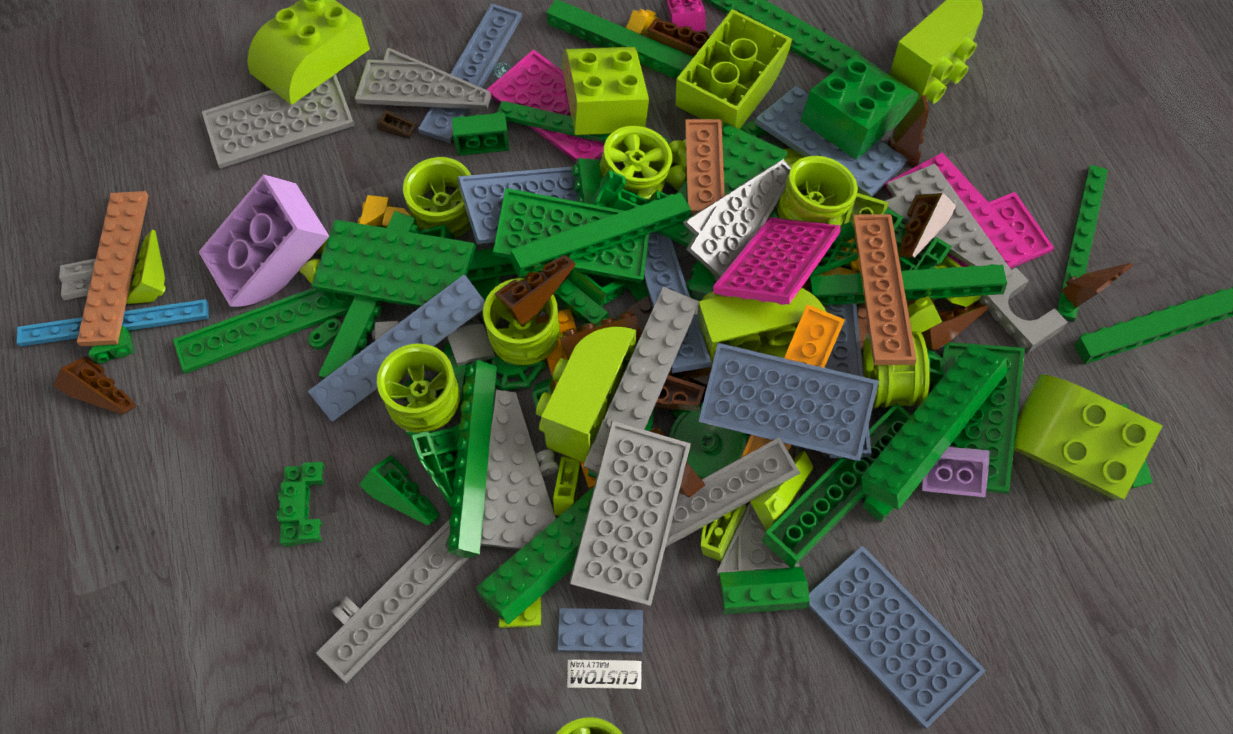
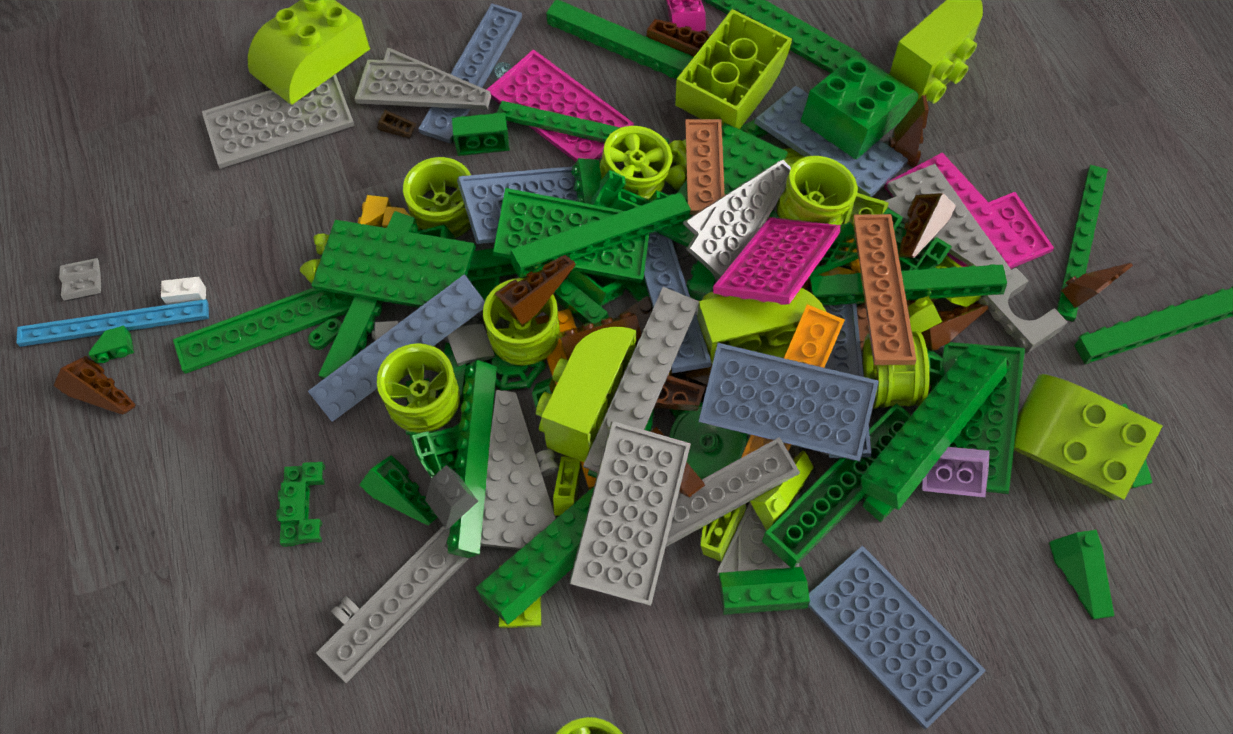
(113, 269): nougat plate -> none
(148, 273): lime wedge -> none
(182, 290): none -> white brick
(263, 242): lavender brick -> none
(449, 496): none -> dark grey slope
(600, 630): sand blue plate -> none
(604, 89): lime brick -> none
(604, 674): white sticker -> none
(641, 21): yellow slope -> none
(1084, 565): none -> green wedge

